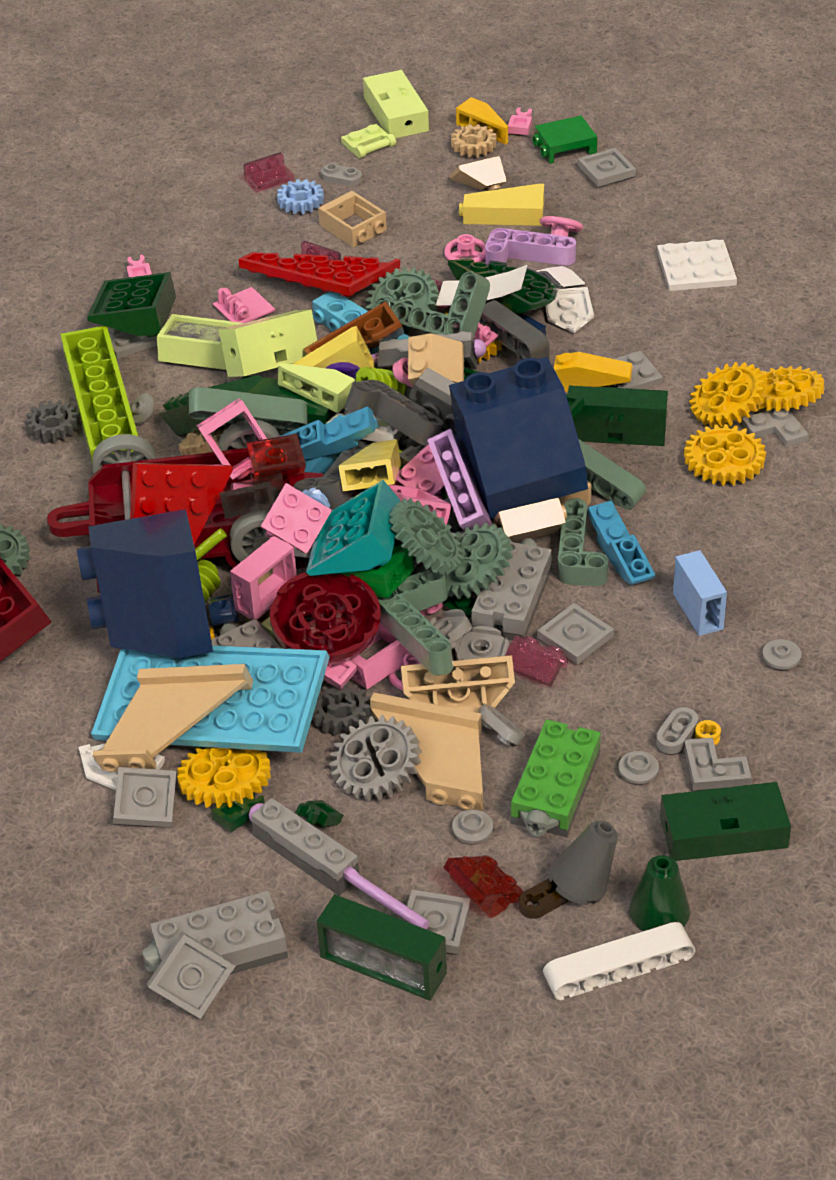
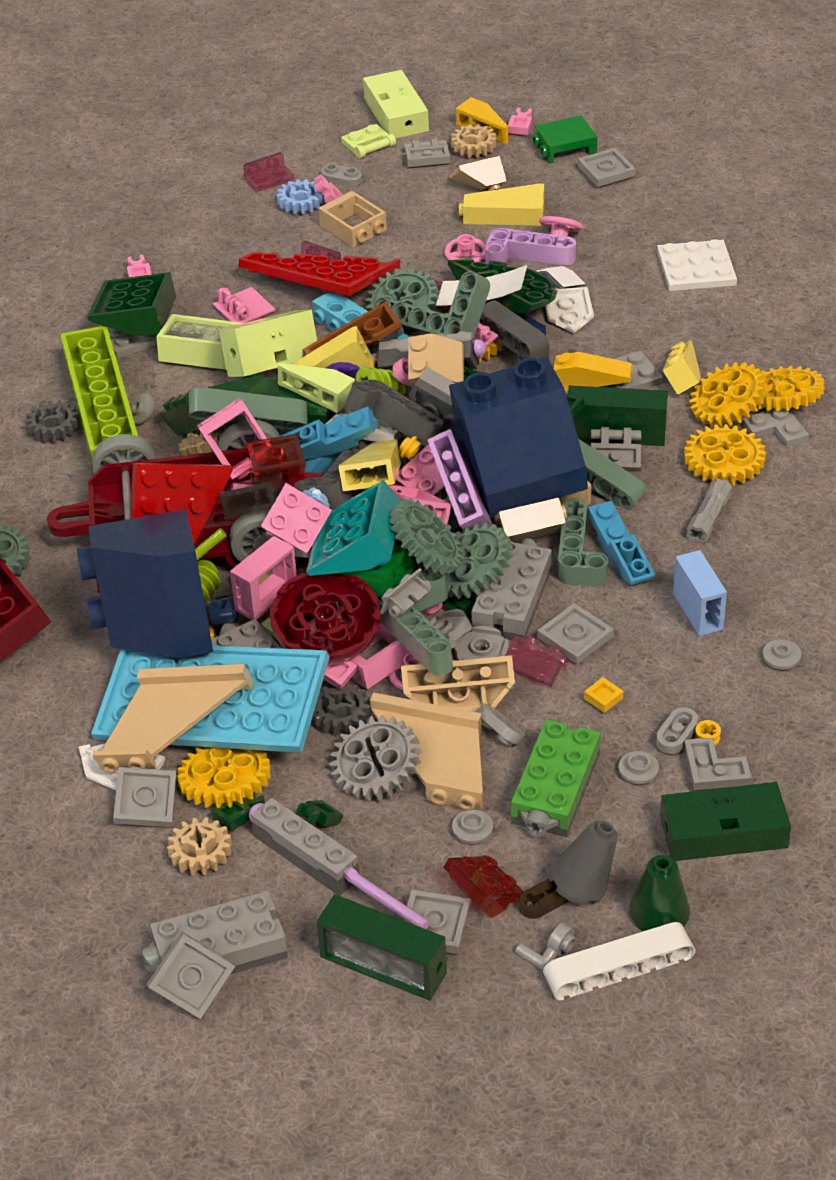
(214, 844): none -> tan gear
(327, 189): none -> bright pink plate
(398, 600): none -> light grey hinge
(409, 447): none -> yellow plate
(427, 153): none -> light grey plate
(560, 940): none -> light grey plate
(603, 695): none -> yellow plate
(626, 454): none -> light grey plate
(682, 367): none -> light yellow slope
(702, 523): none -> light grey axle

